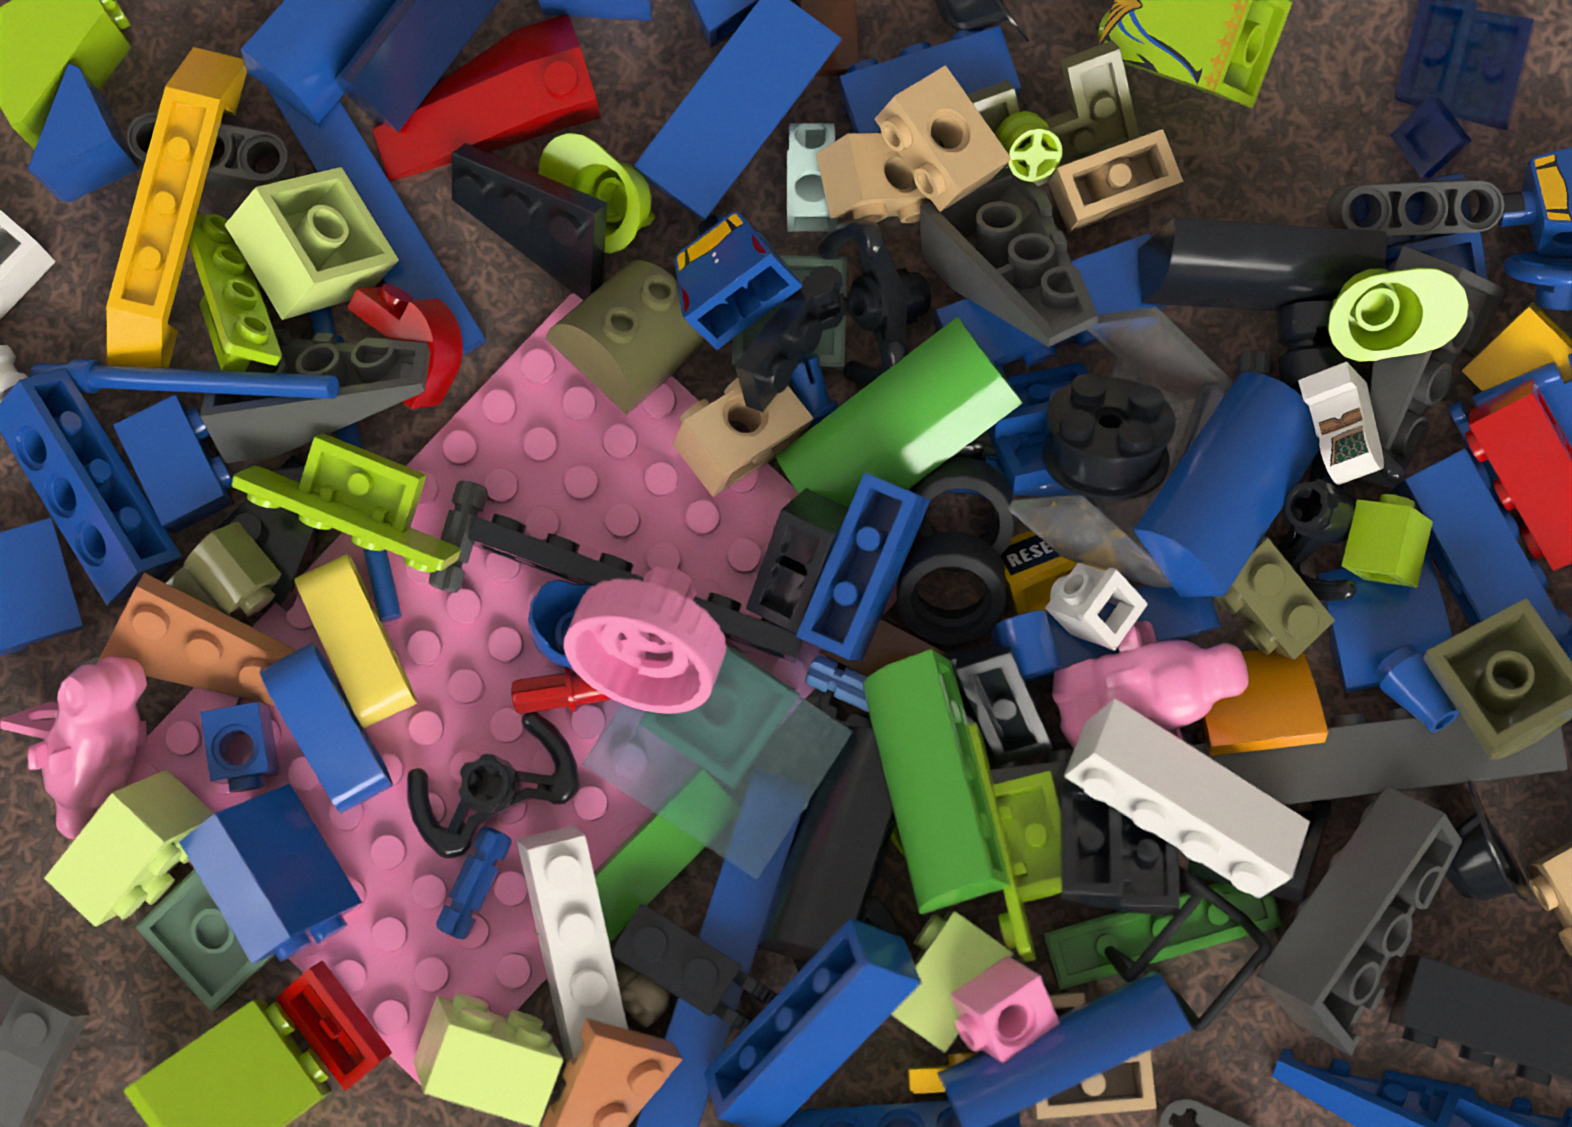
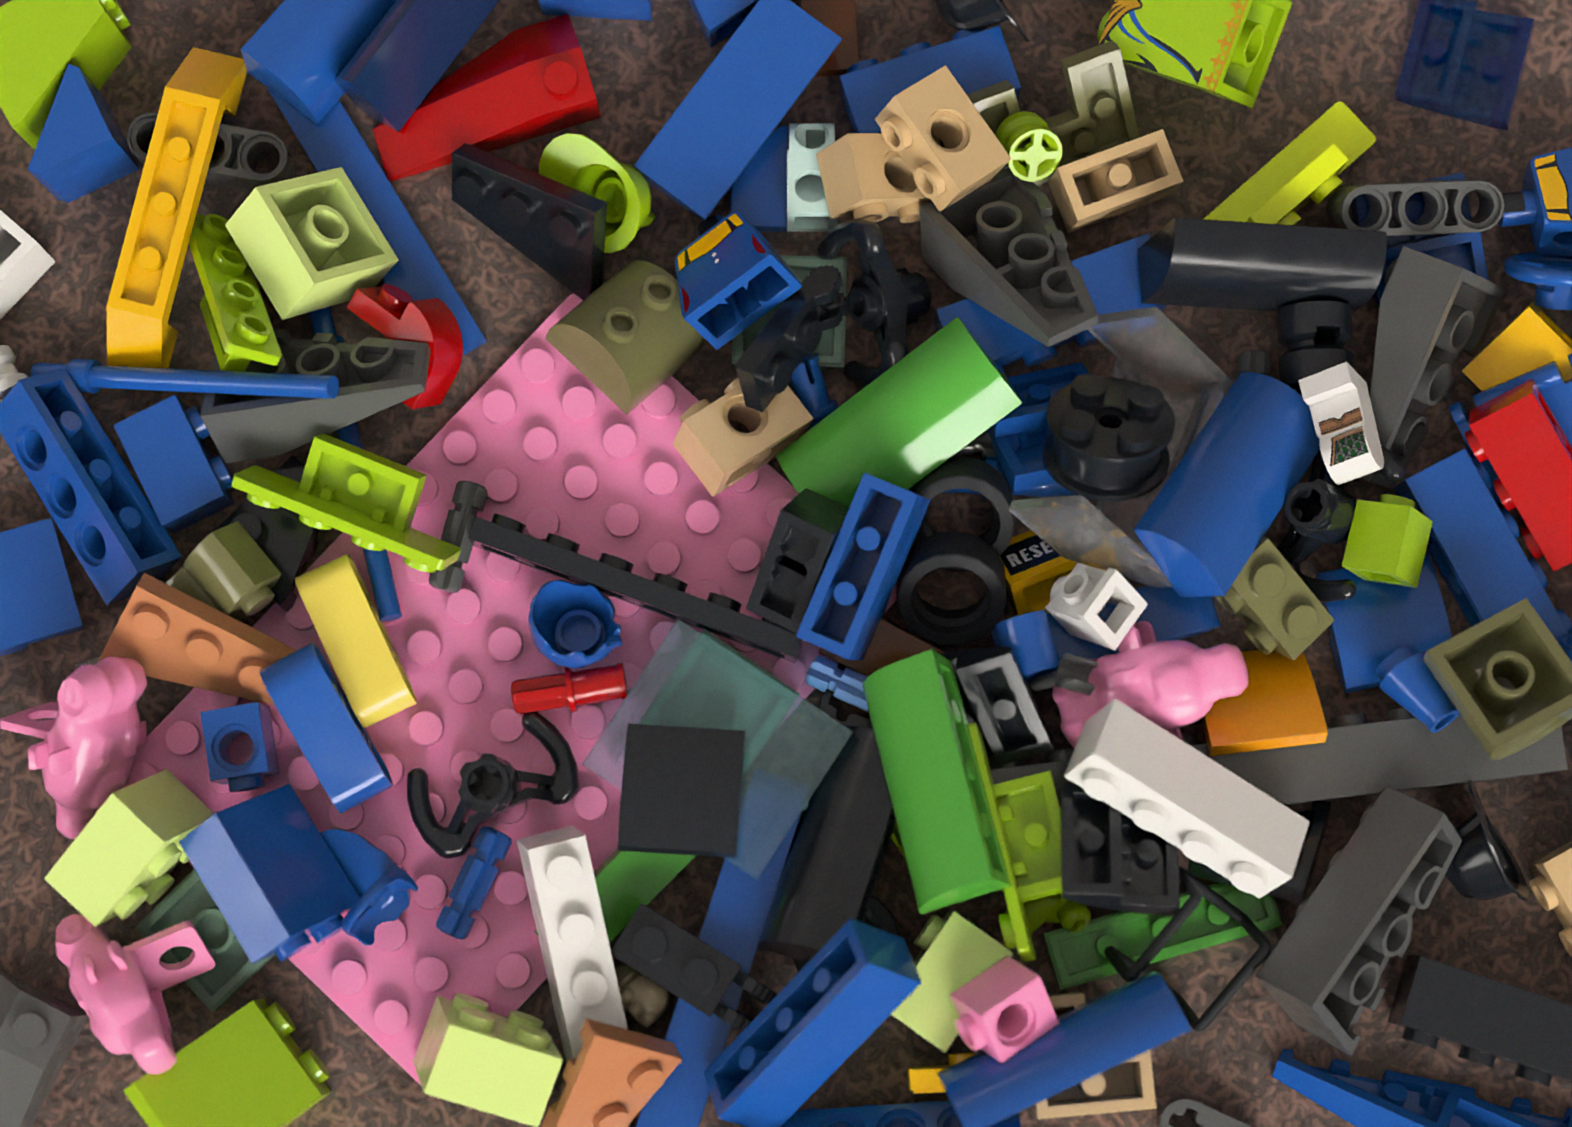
(125, 984): none -> bright pink piece
(340, 1020): red tile -> none
(377, 880): none -> blue piece
(646, 642): bright pink piece -> none
(681, 790): none -> black slope
(762, 185): none -> blue tile
(1055, 909): none -> lime arm
(1070, 675): none -> dark grey hand
(1300, 172): none -> neon yellow bracket
(1396, 313): piece -> none
(1430, 137): clear blue plate -> none

